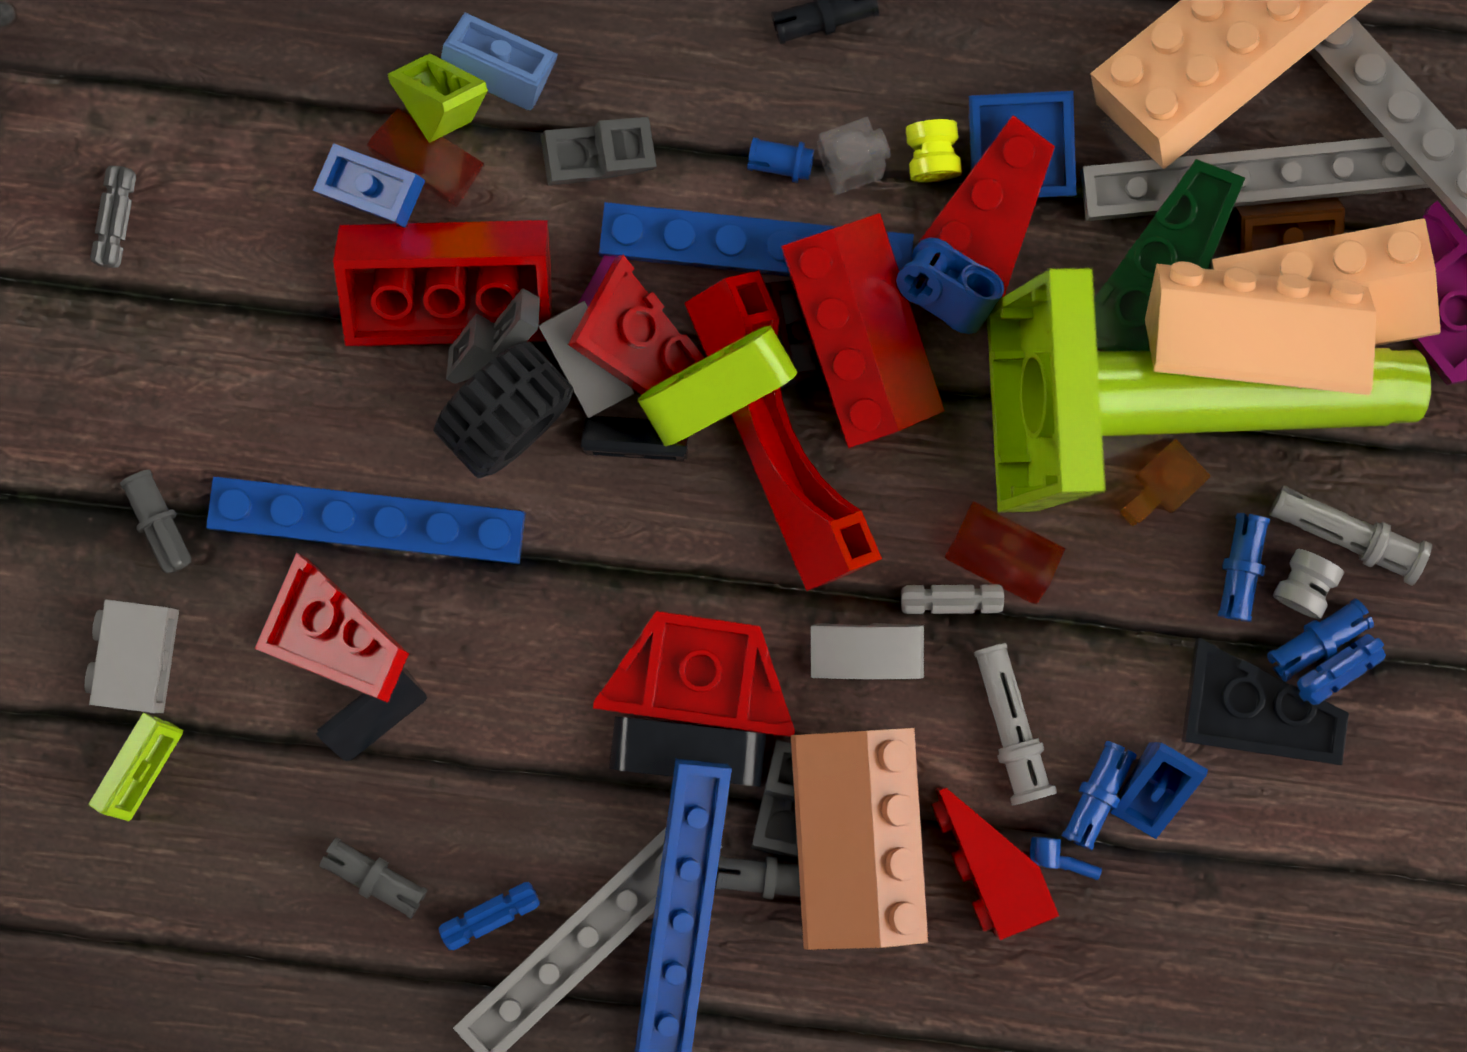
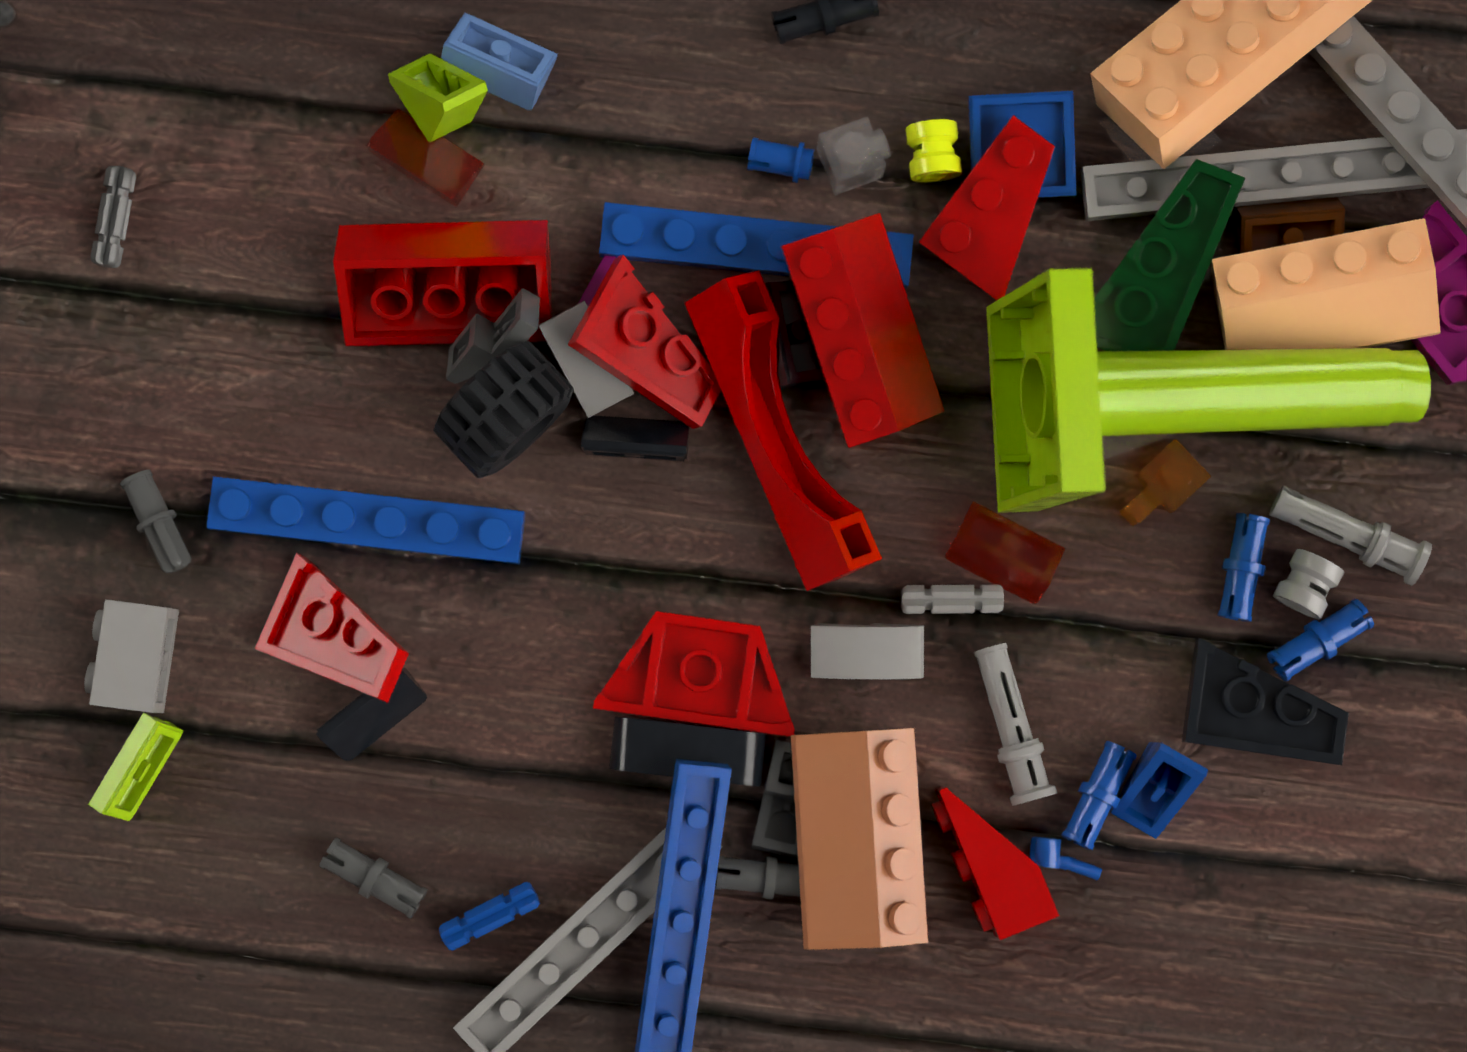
(369, 185): plate -> none
(598, 151): dark grey slope -> none
(717, 386): lime beam -> none
(953, 288): blue piece -> none
(1262, 328): light nougat slope -> none
(1341, 669): blue axle -> none

